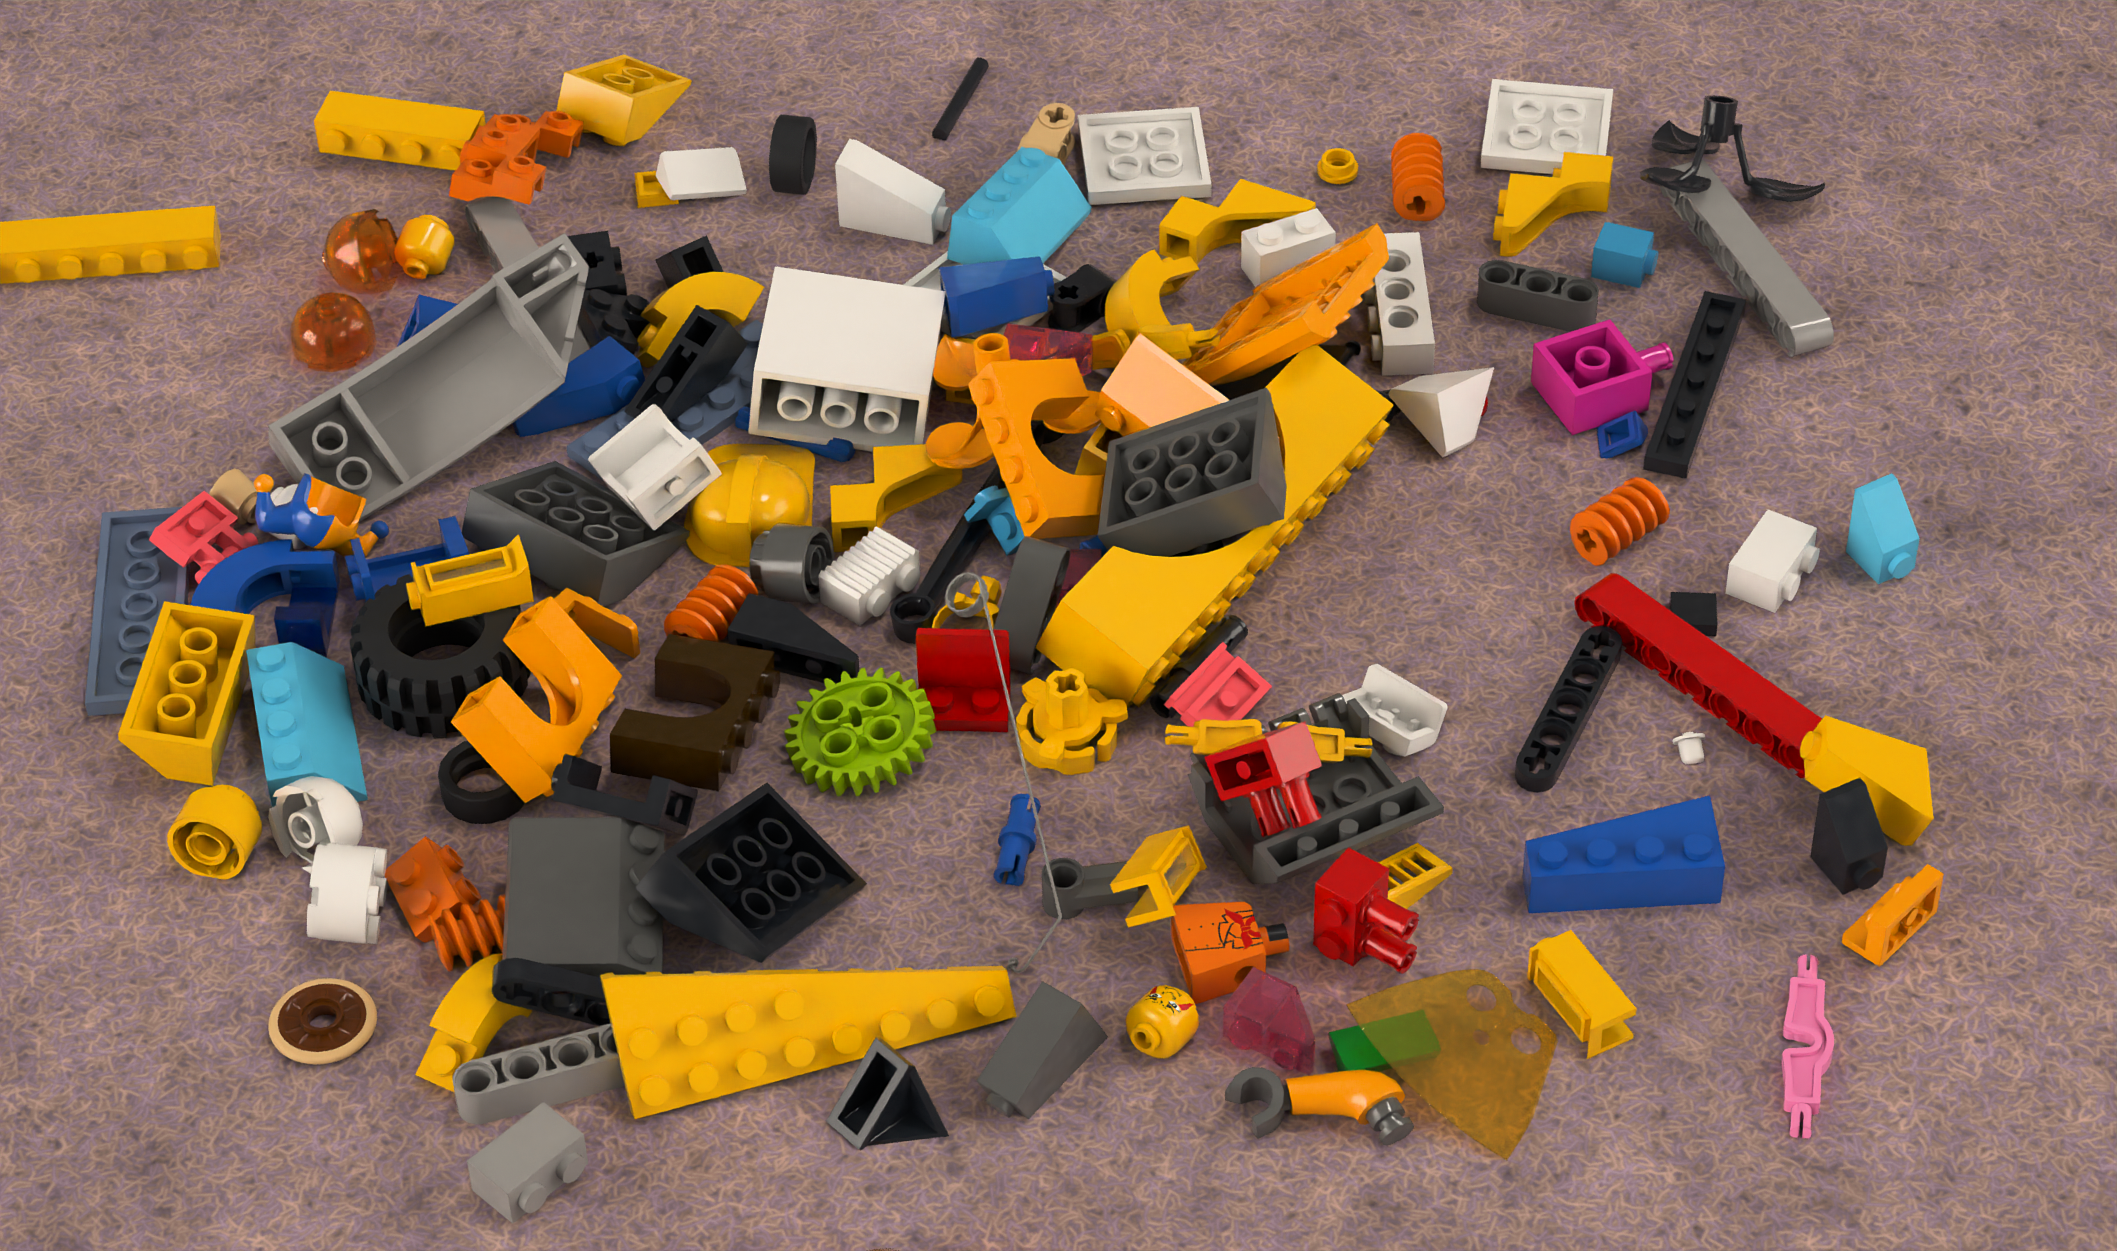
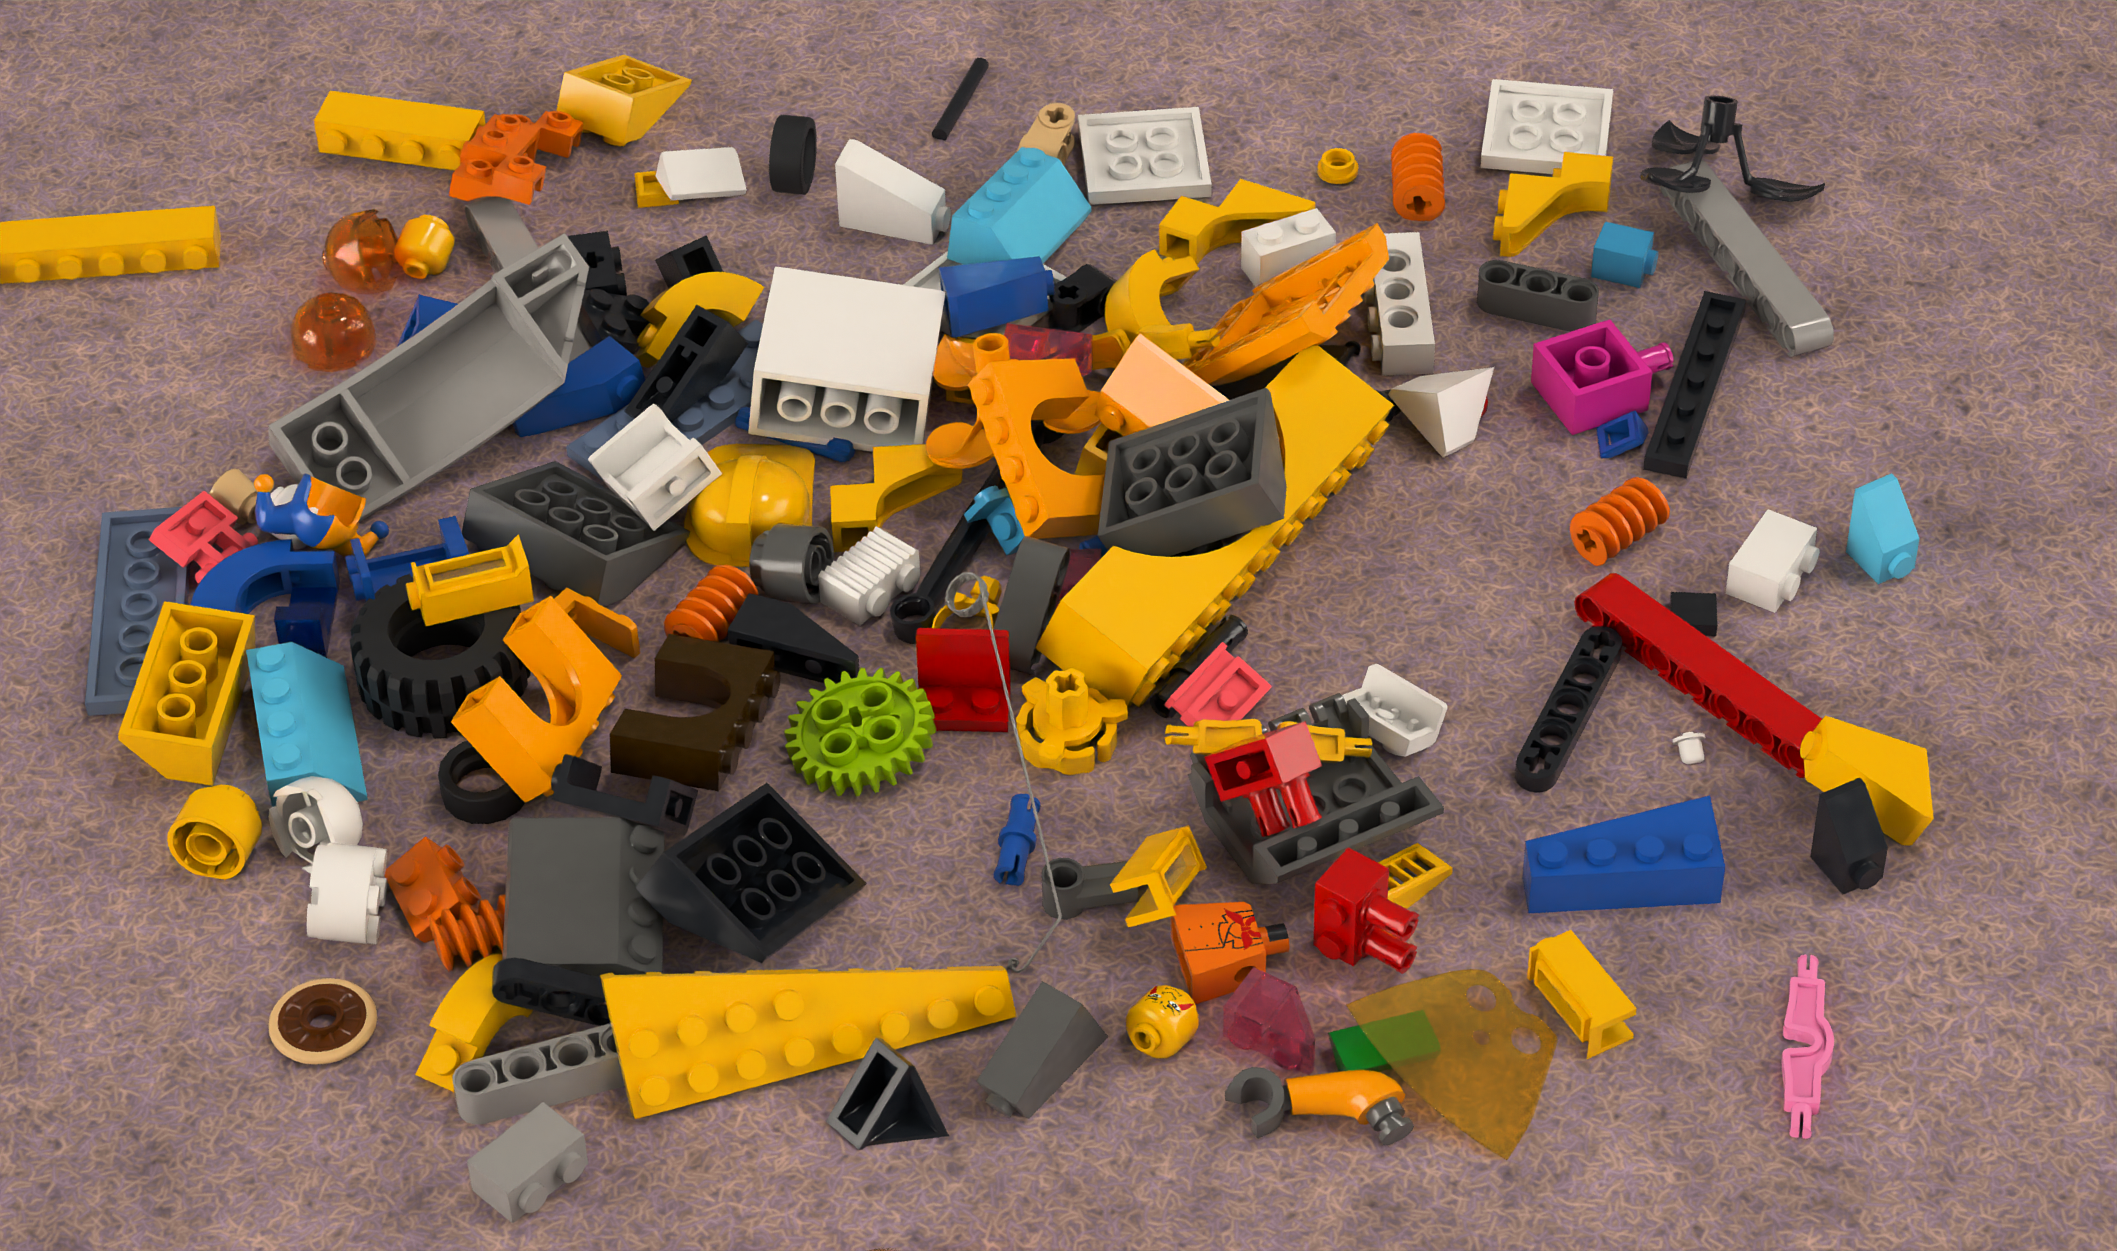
(1895, 916): light orange bracket -> none

